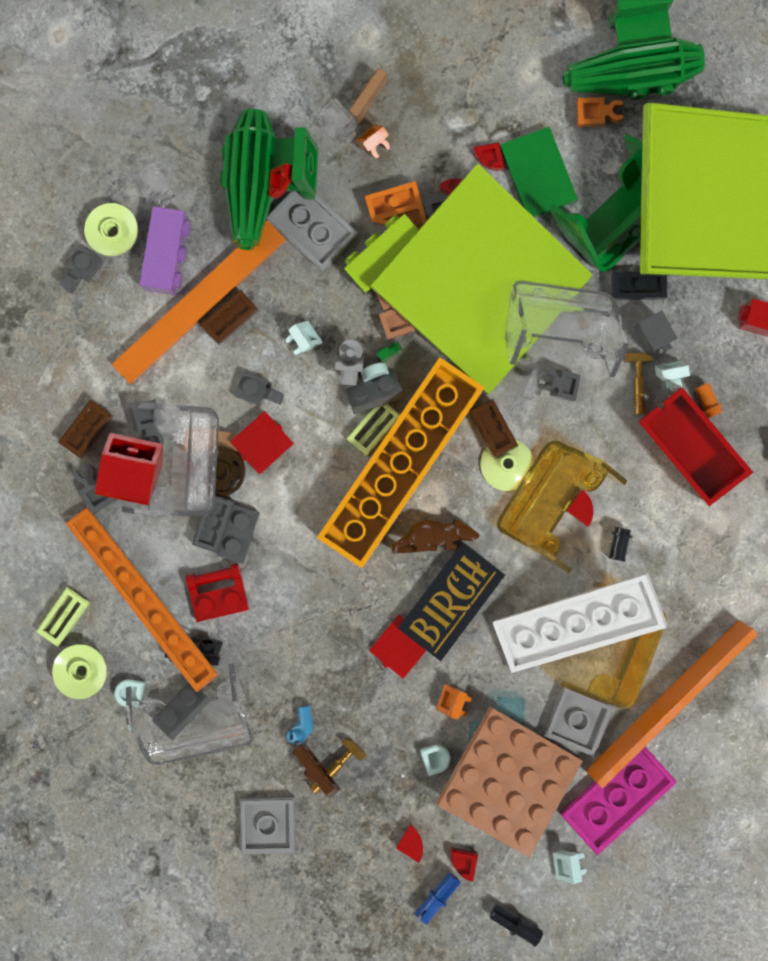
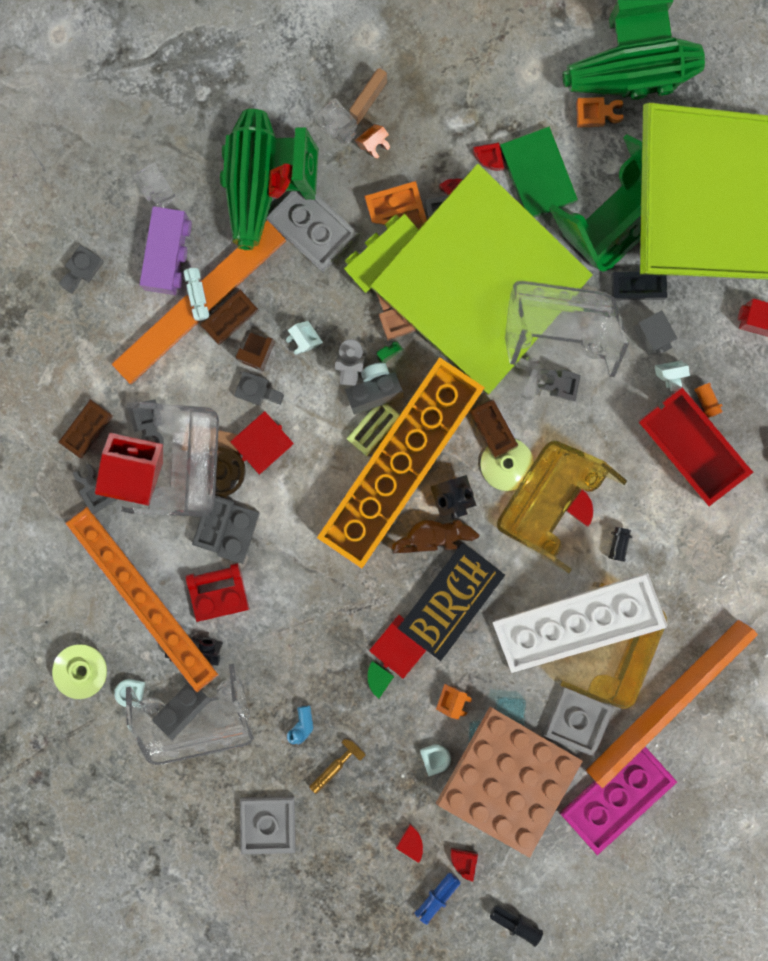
(84, 603): yellowish green tile -> none
(104, 219): yellowish green dish -> none
(196, 294): none -> light aqua axle
(256, 351): none -> reddish brown panel
(316, 771): reddish brown plate -> none
(378, 679): none -> green tile
(453, 497): none -> black brick
(568, 866): light aqua tile -> none
(639, 386): pearl gold piece -> none

